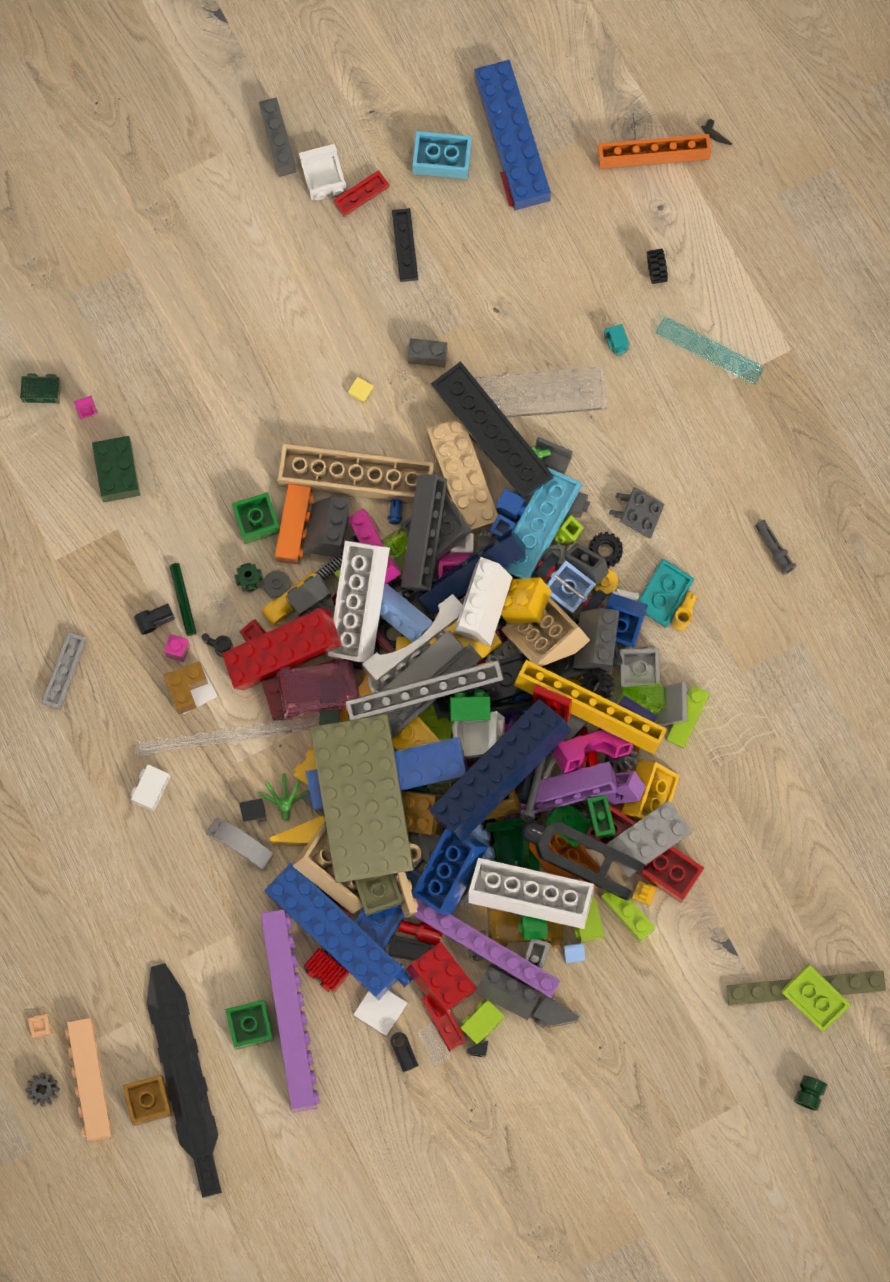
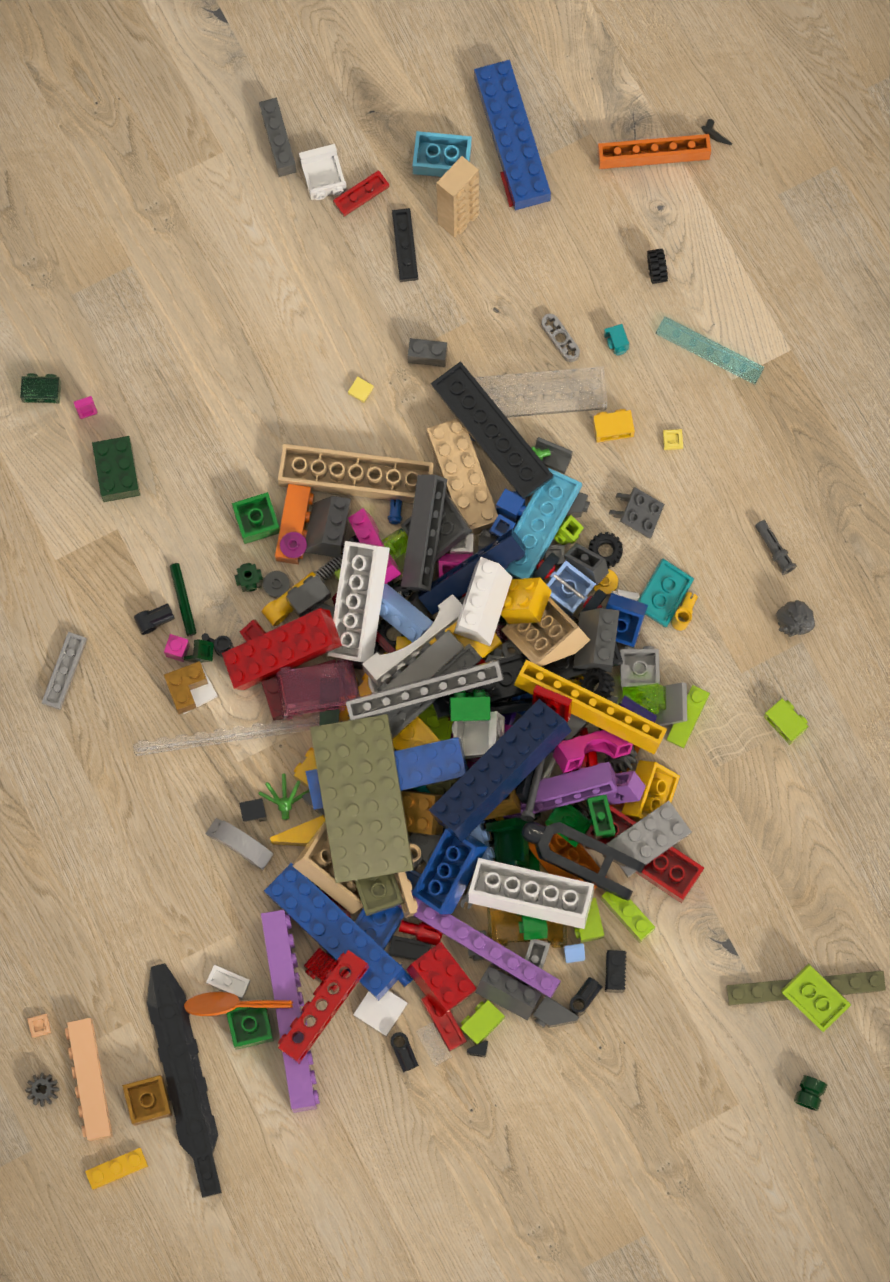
(116, 1168): none -> yellow plate
(150, 788): white brick -> none
(201, 652): none -> dark green panel
(222, 1002): none -> orange piece
(228, 981): none -> white plate
(293, 545): none -> magenta piece
(298, 1051): none -> red brick
(458, 197): none -> tan brick
(572, 345): none -> light grey beam
(585, 995): none -> black piece
(613, 425): none -> yellow brick
(615, 971): none -> black brick
(644, 893): yellow tile -> none
(672, 439): none -> light yellow tile
(786, 721): none -> lime brick
(795, 618): none -> dark grey hair

